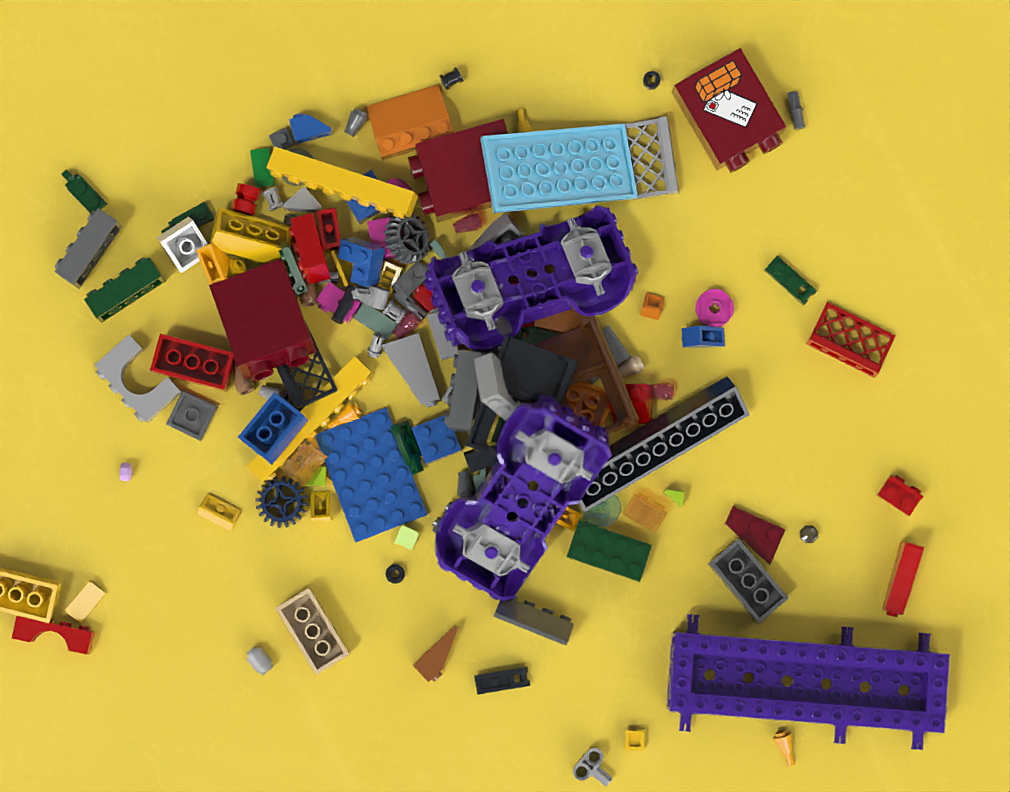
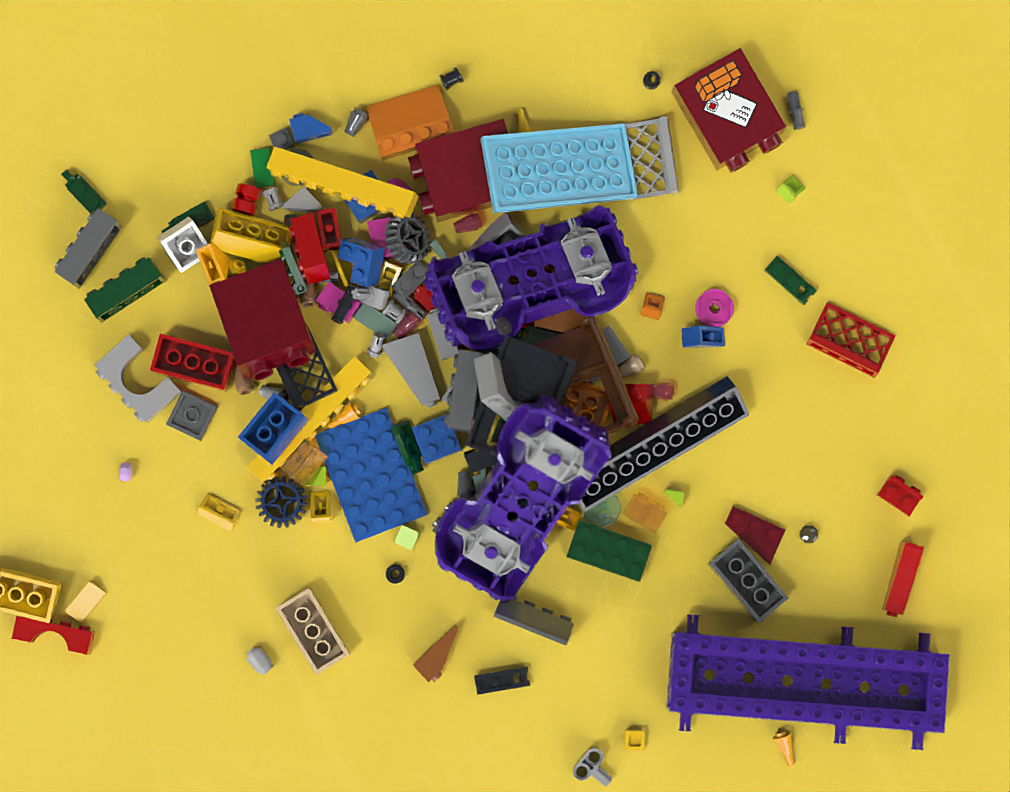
(790, 189): none -> lime slope

